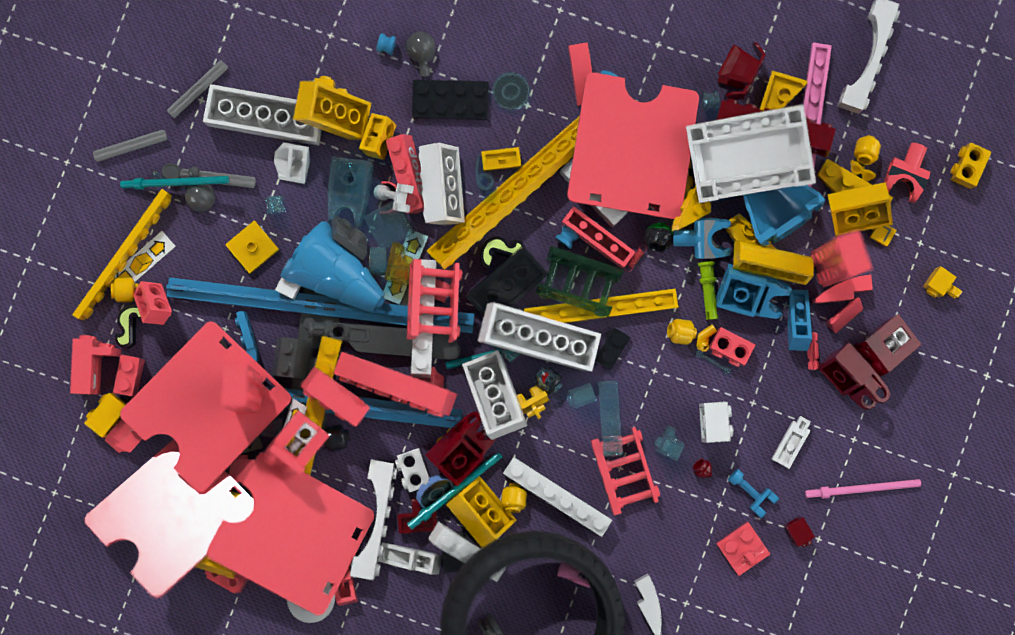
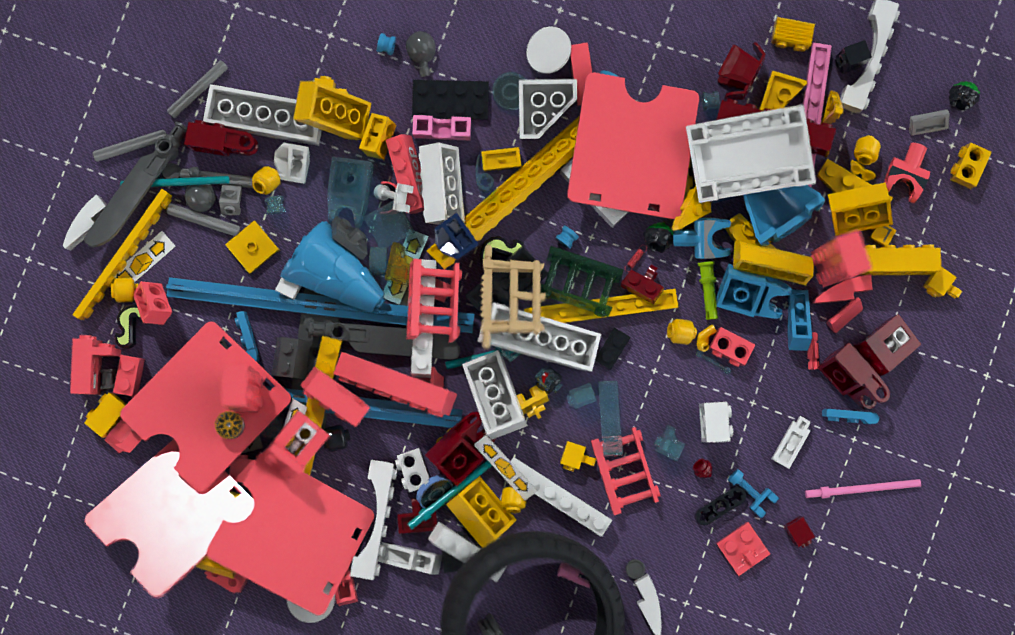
(83, 222): none -> white slope
(108, 378): none -> dark grey bush
(135, 188): none -> dark grey piece
(203, 219): none -> light grey axle
(218, 139): none -> dark red brick
(229, 425): none -> wheel
(230, 199): none -> light grey bracket
(265, 180): none -> yellow head
(446, 129): none -> bright pink arch
(454, 237): none -> dark blue slope
(505, 467): none -> sticker
(512, 326): none -> tan piece
(543, 103): none -> white brick
(548, 50): none -> white piece
(574, 455): none -> yellow brick
(598, 237): coral brick -> none
(635, 569): none -> dark grey piece
(643, 285): none -> dark red plate
(729, 493): none -> black beam
(792, 34): none -> yellow brick
(833, 108): none -> yellow wing
(852, 416): none -> dark azure hinge
(853, 57): none -> black brick
(903, 260): none -> yellow brick
(929, 122): none -> light grey plate
(964, 95): none -> black piece

